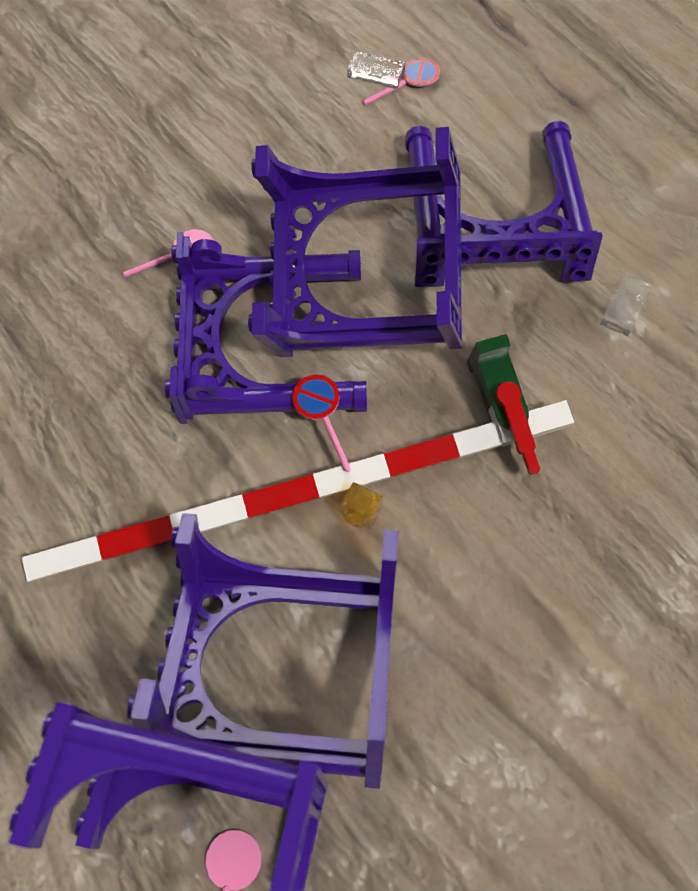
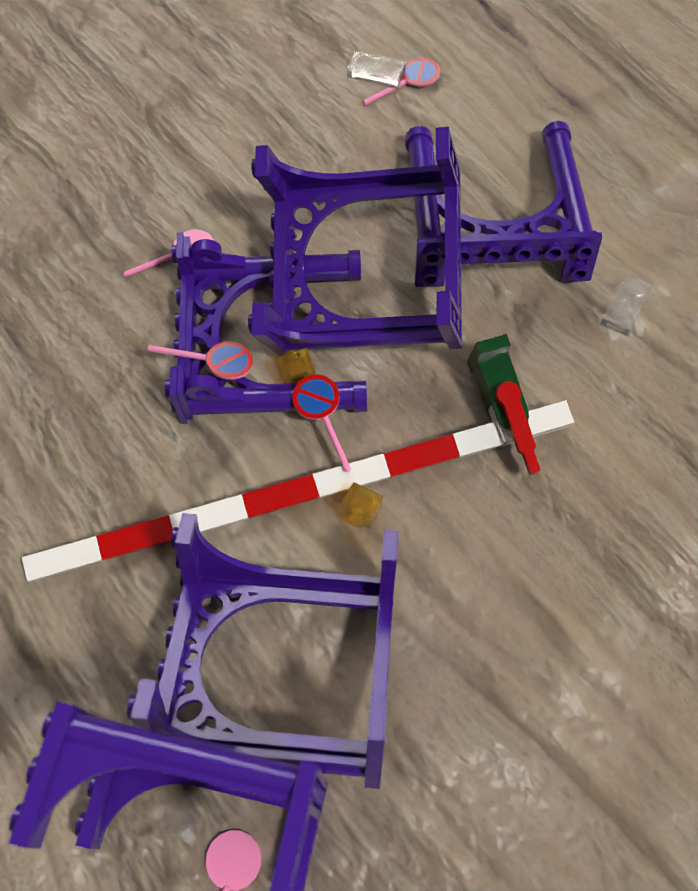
(224, 359): none -> piece
(295, 366): none -> clear yellow plate

